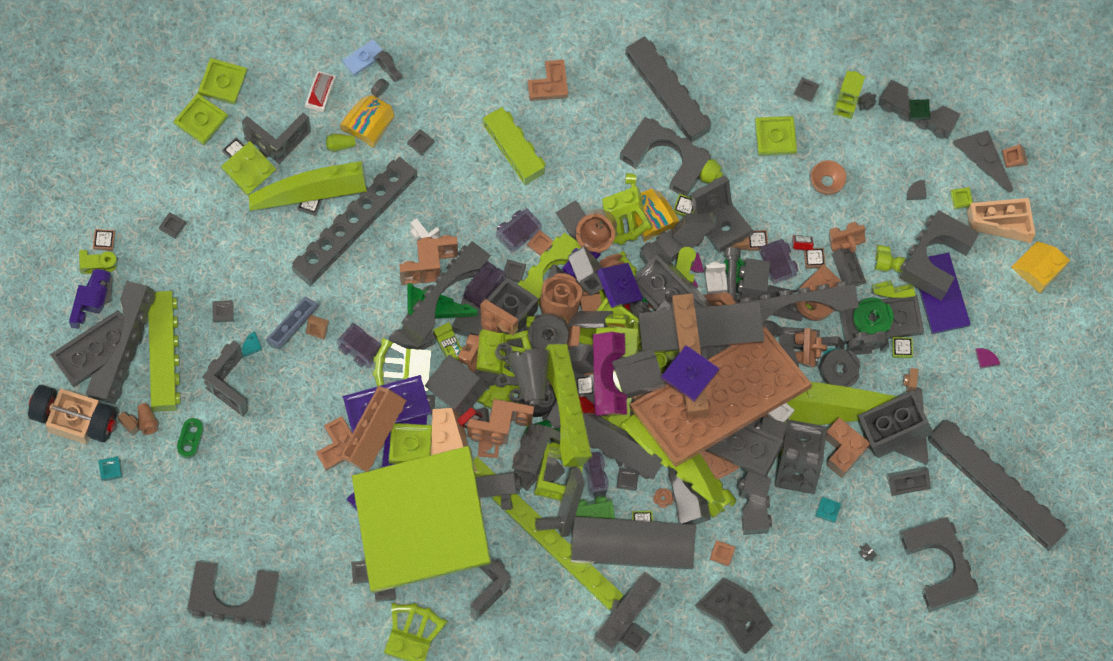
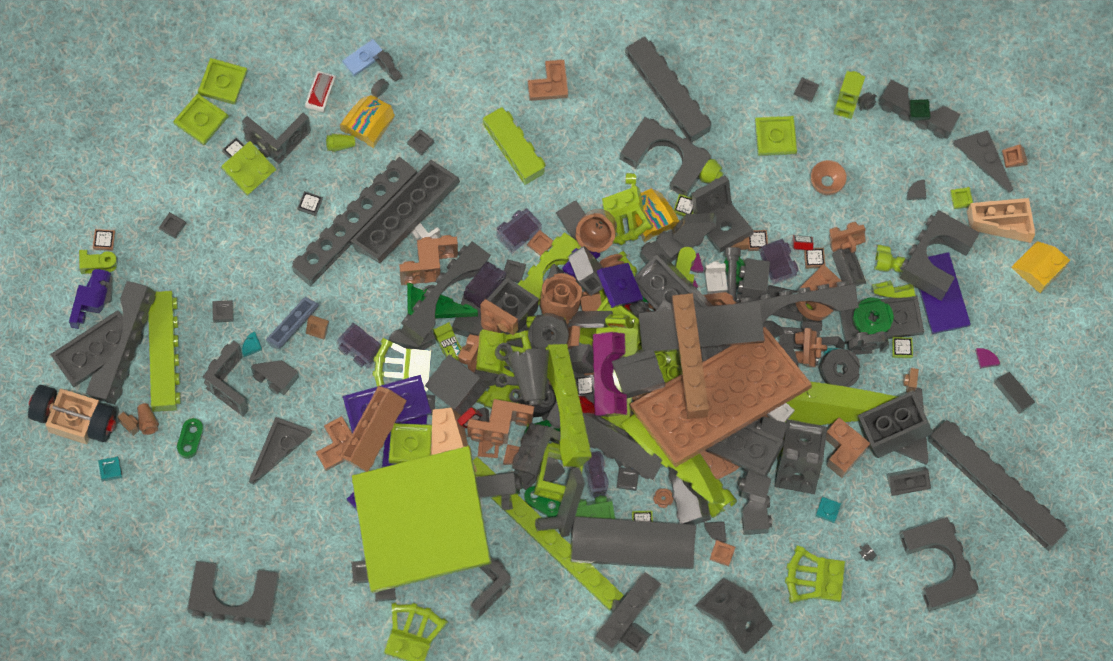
(278, 375): none -> dark grey slope
(280, 442): none -> dark grey wing
(312, 185): lime wedge -> none
(404, 211): none -> dark grey arch
(511, 451): none -> nougat tile
(541, 503): none -> green plate
(690, 373): dark purple plate -> none
(716, 530): none -> dark grey tile
(808, 323): none -> dark grey tile
(828, 577): none -> lime plate
(1014, 392): none -> dark grey slope

